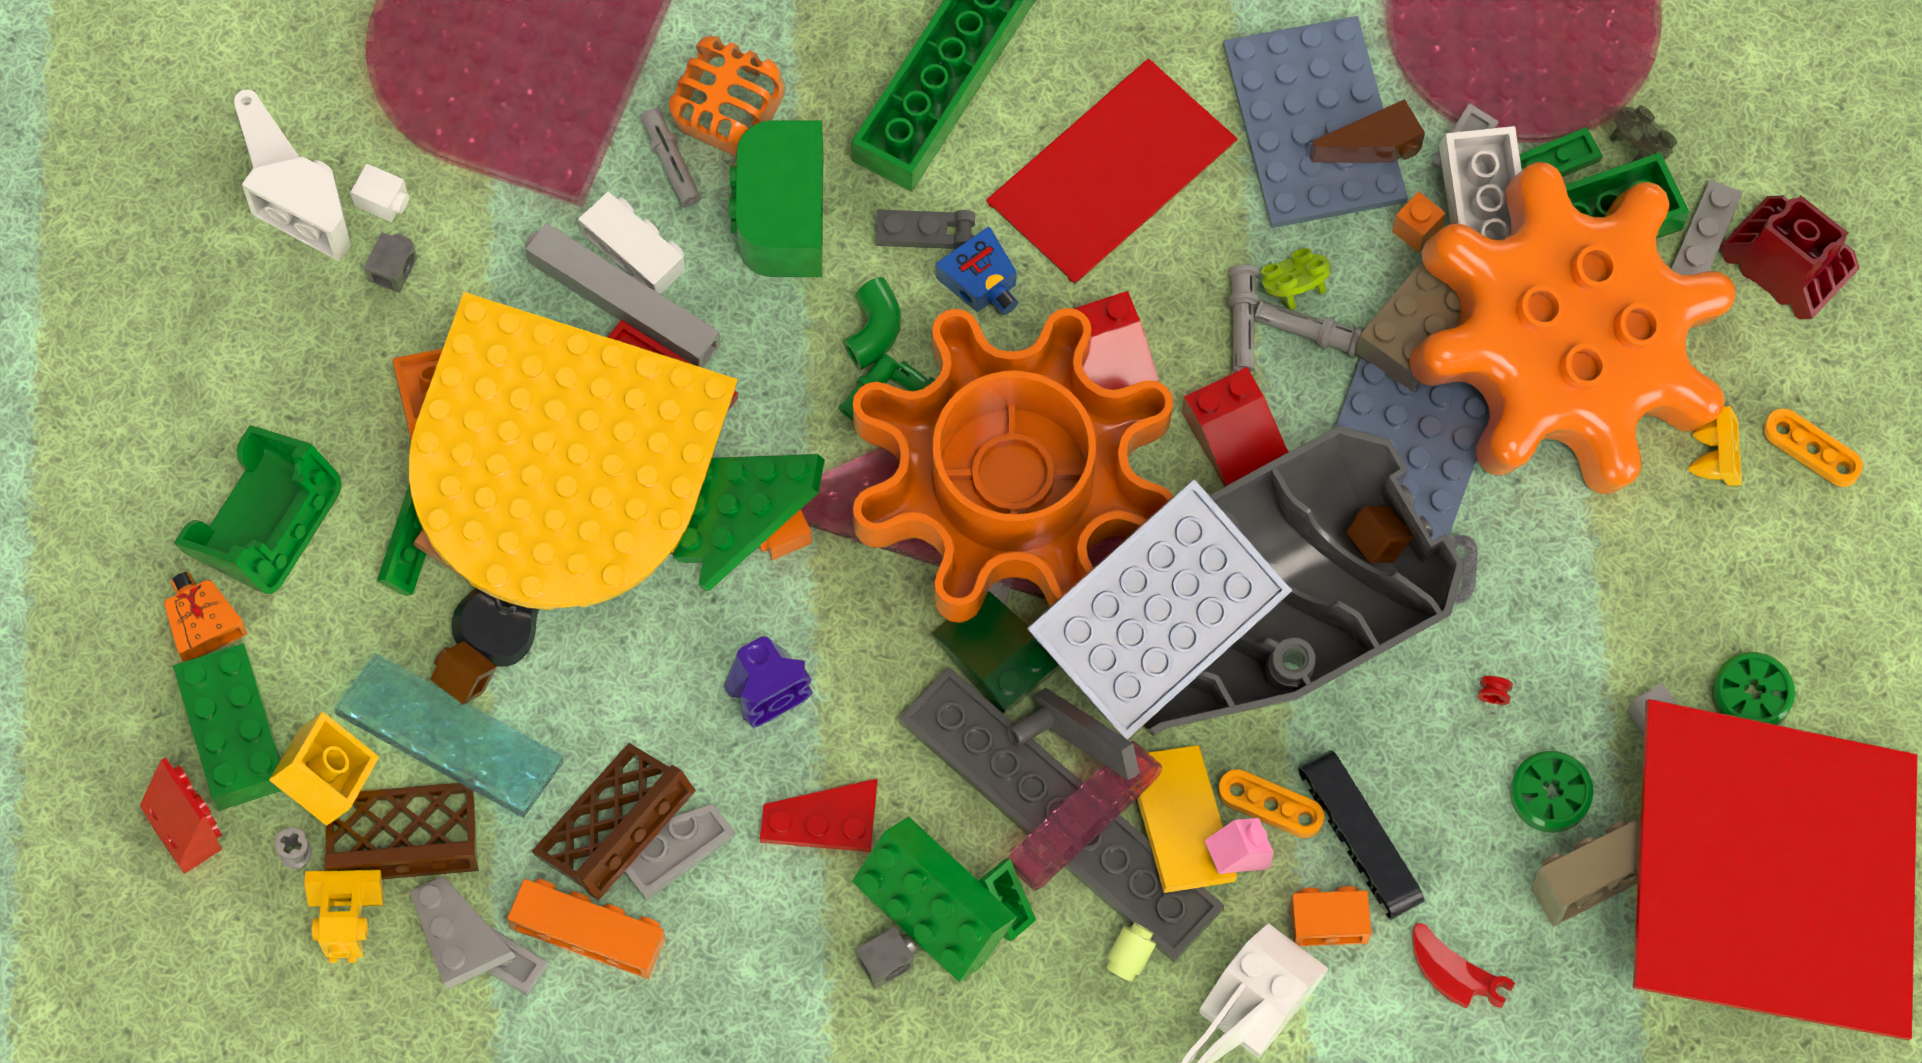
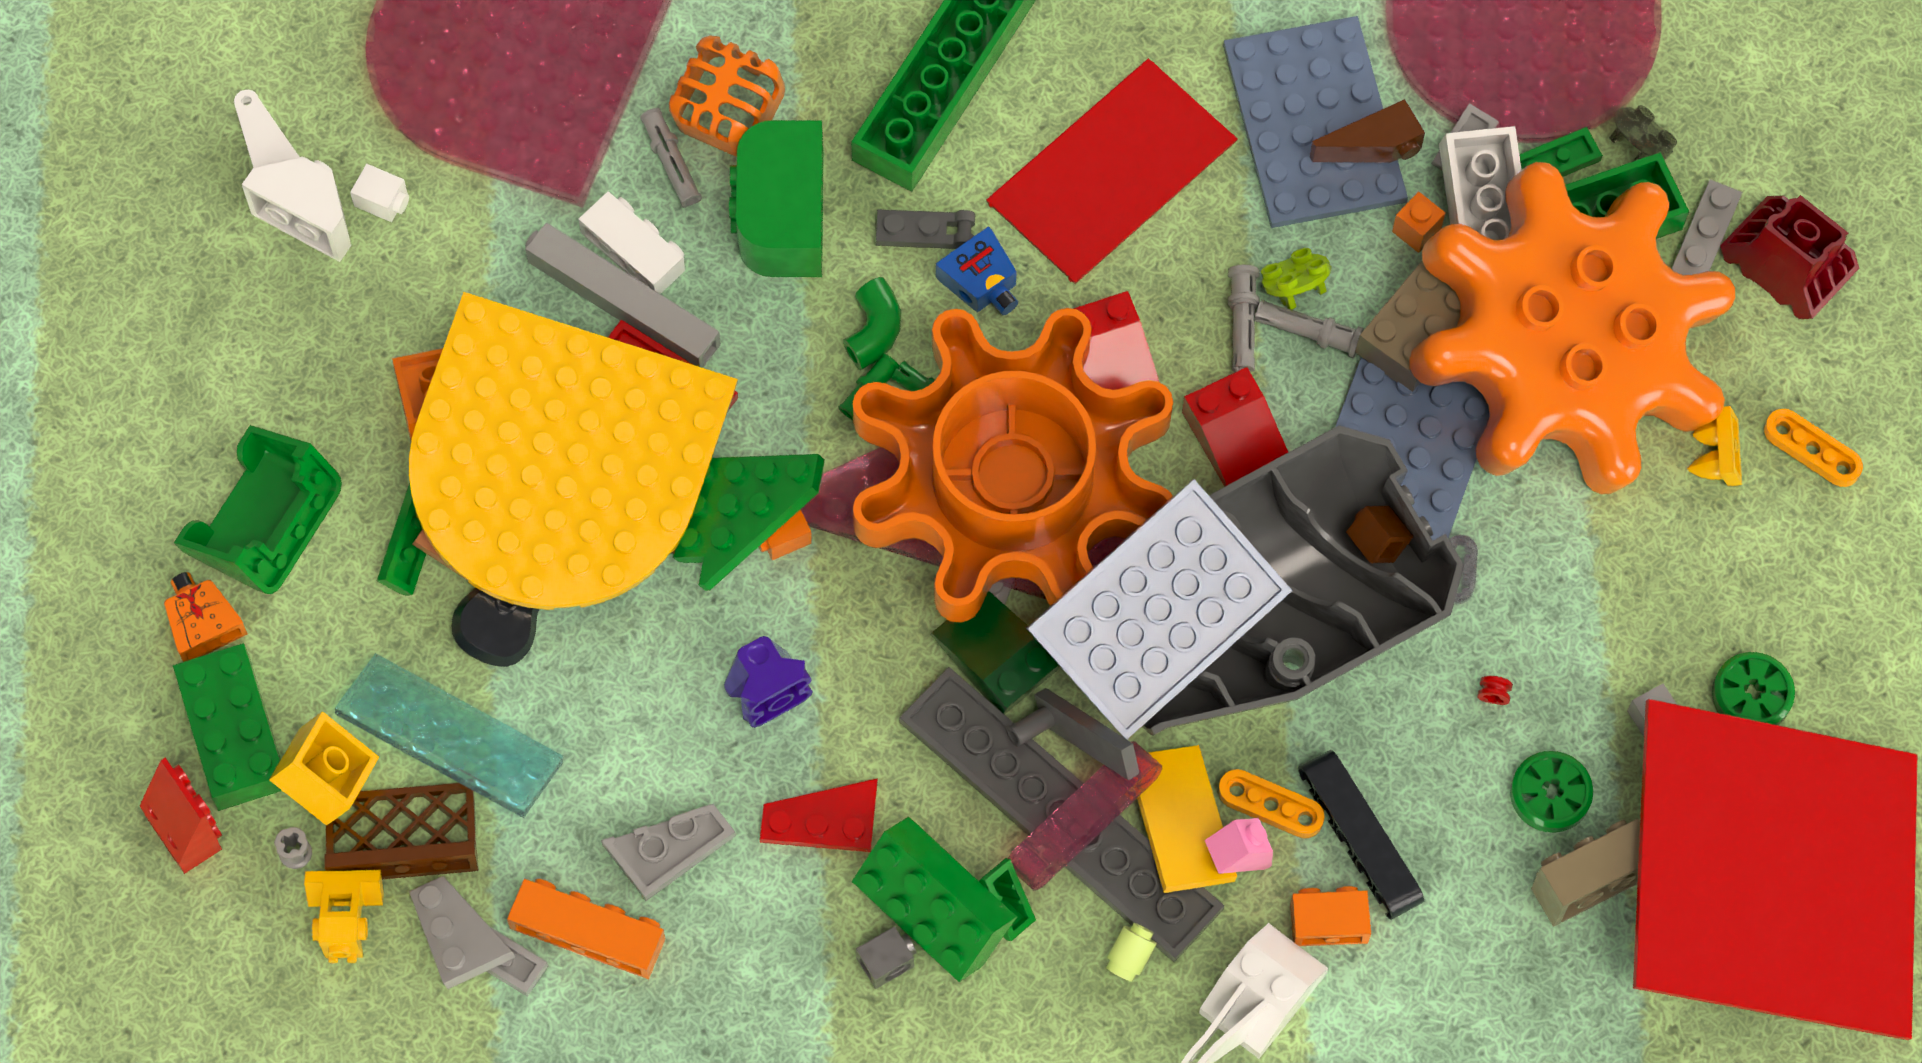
(391, 261): flat silver brick -> none
(462, 672): reddish brown brick -> none
(631, 831): reddish brown fence -> none
(1452, 974): red piece -> none

